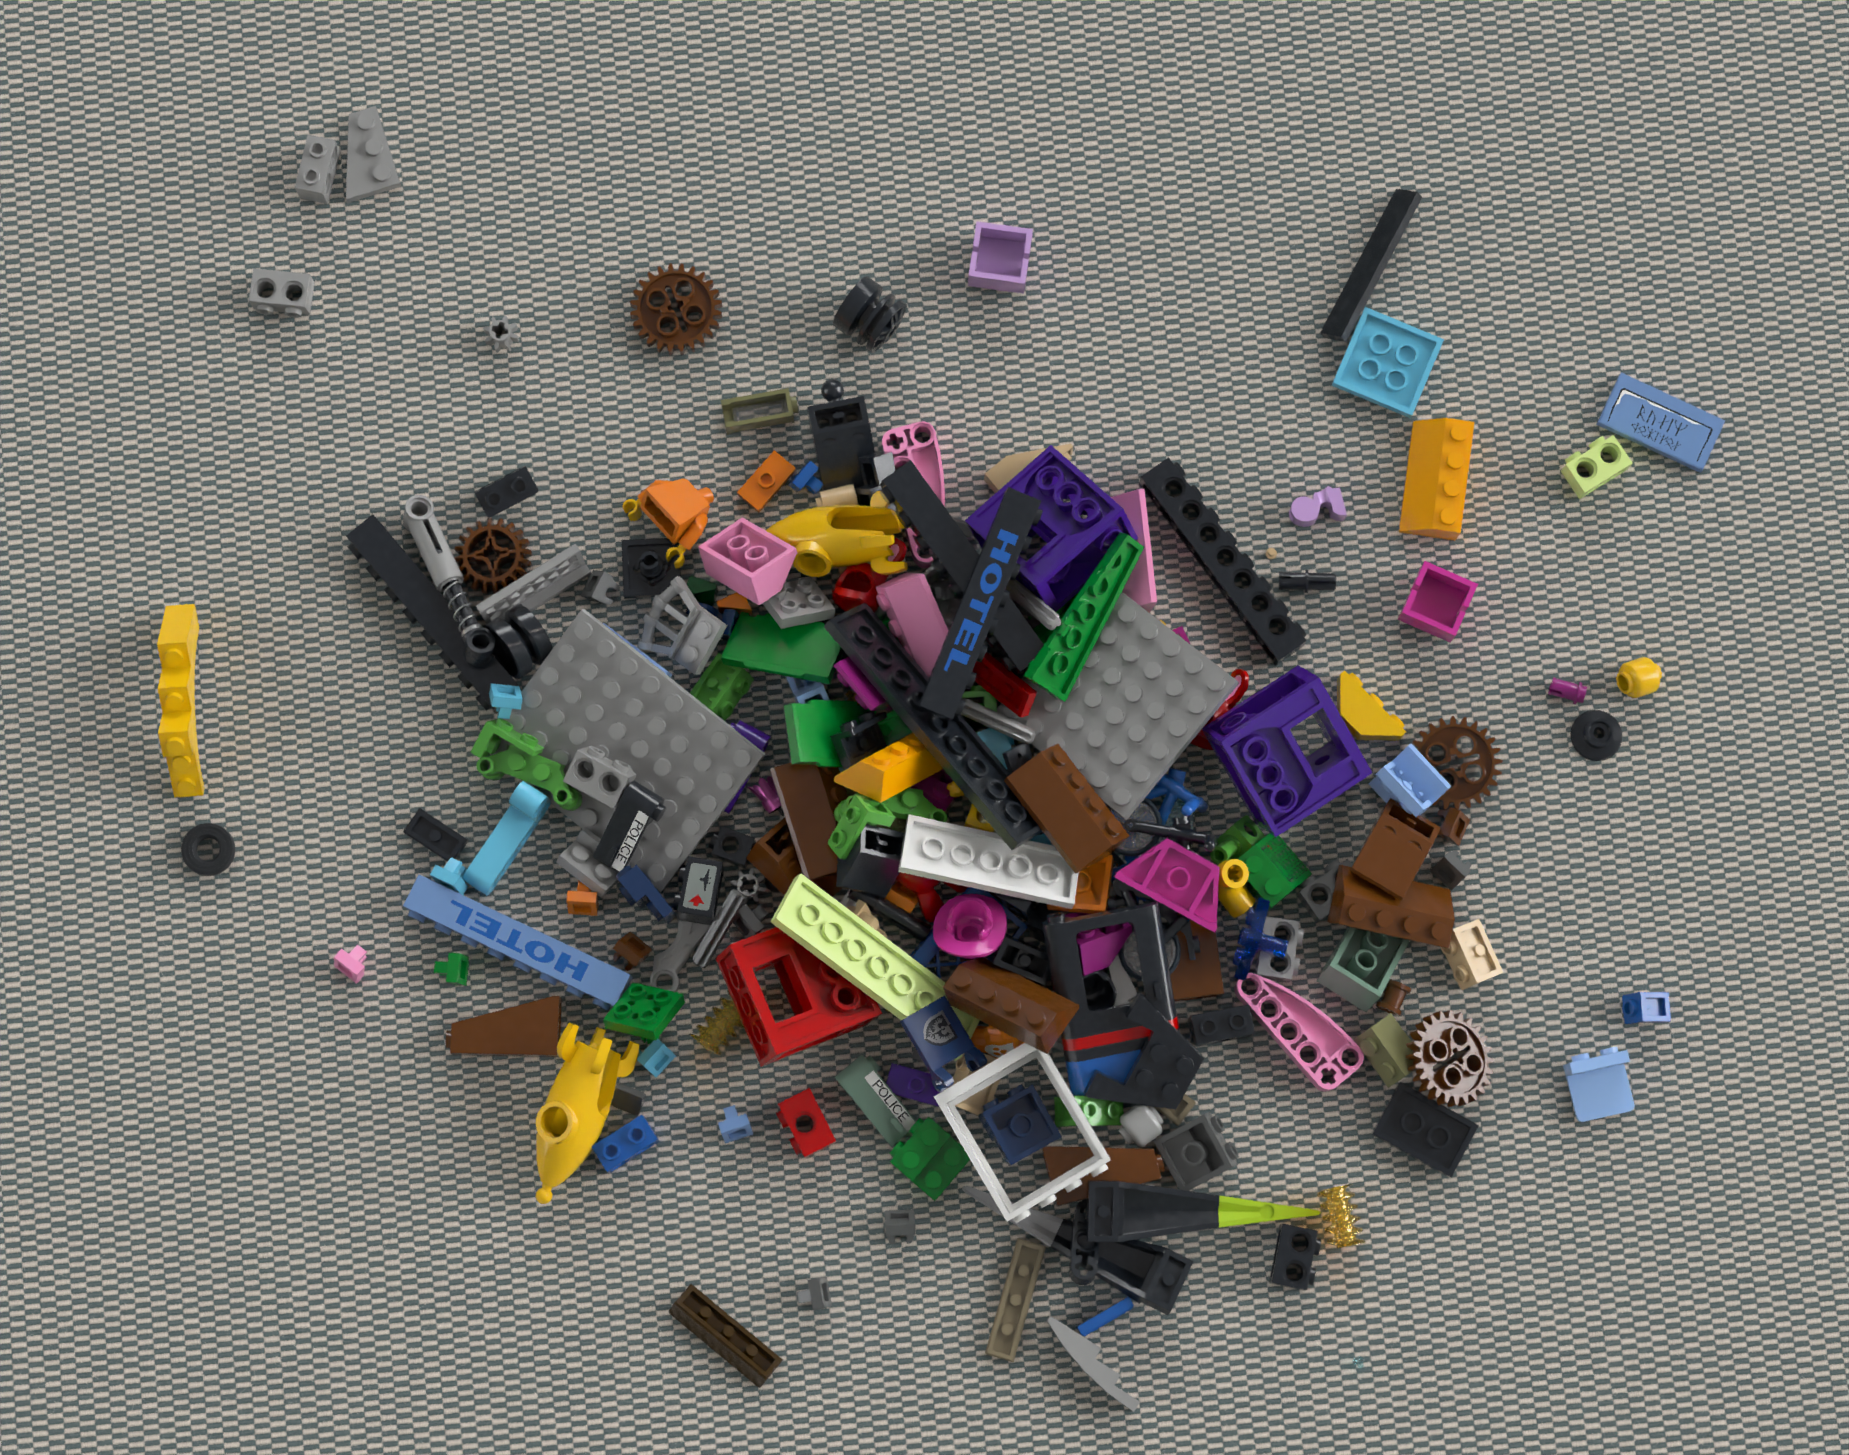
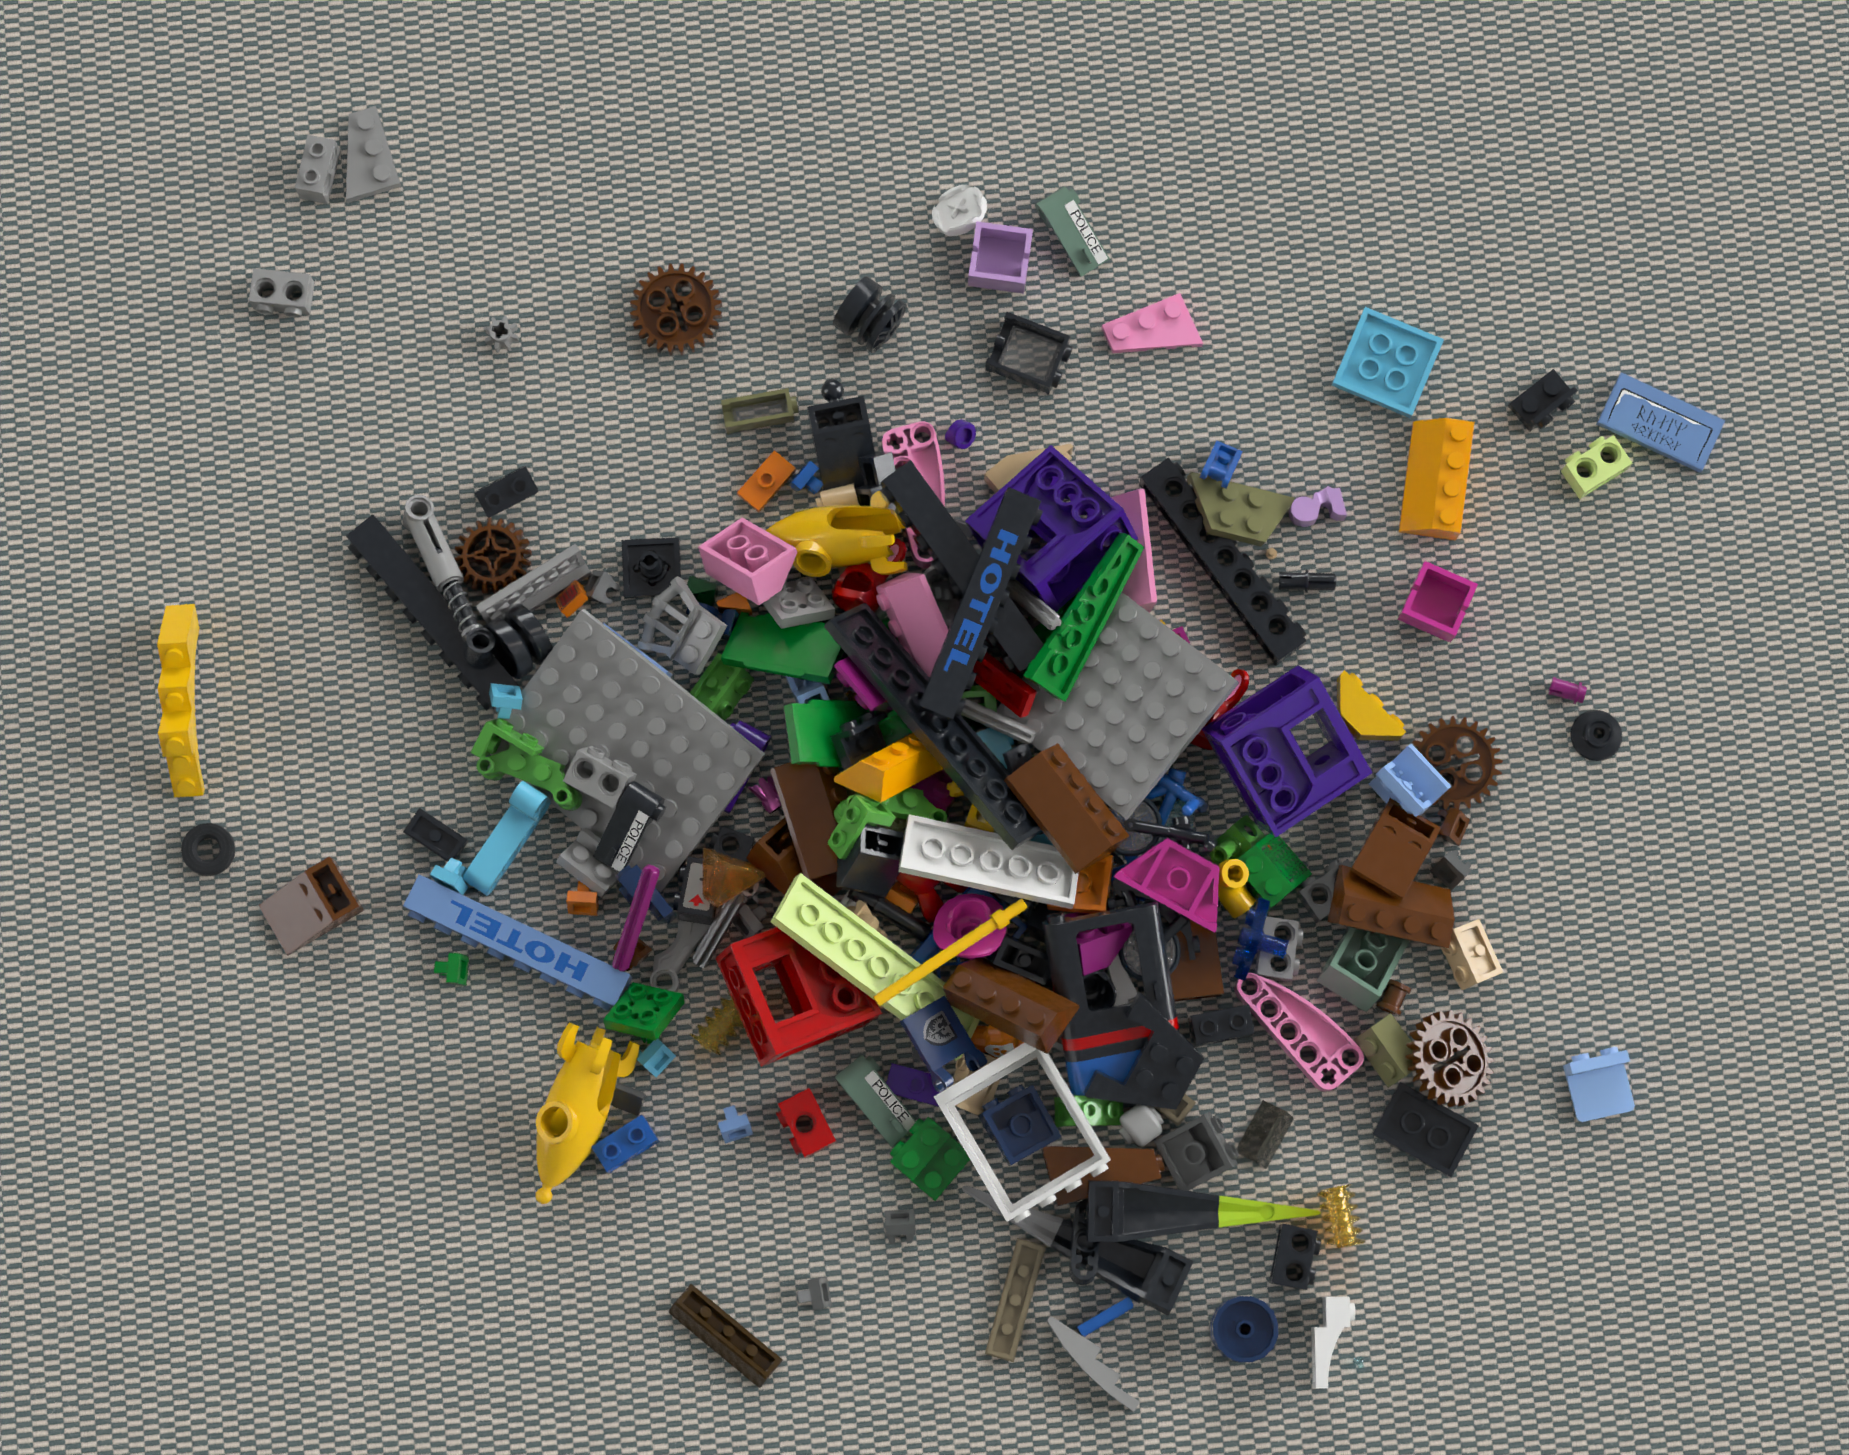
(310, 905): none -> slope
(351, 963): bright pink tile -> none
(514, 1032): reddish brown slope -> none
(571, 598): none -> orange tile
(635, 917): none -> magenta axle
(676, 510): orange torso -> none
(726, 876): none -> clear orange slope
(959, 210): none -> white tile
(961, 434): none -> dark purple tile
(998, 921): none -> yellow bar
(1029, 353): none -> window
(1072, 229): none -> sand green door
(1153, 327): none -> bright pink wing
(1221, 463): none -> blue hinge
(1226, 1333): none -> dark blue wheel
(1238, 510): none -> olive wing
(1264, 1134): none -> clear smoke slope
(1336, 1316): none -> white slope
(1371, 265): black tile -> none
(1542, 400): none -> black bracket
(1639, 677): yellow head -> none
(1646, 1007): bracket -> none

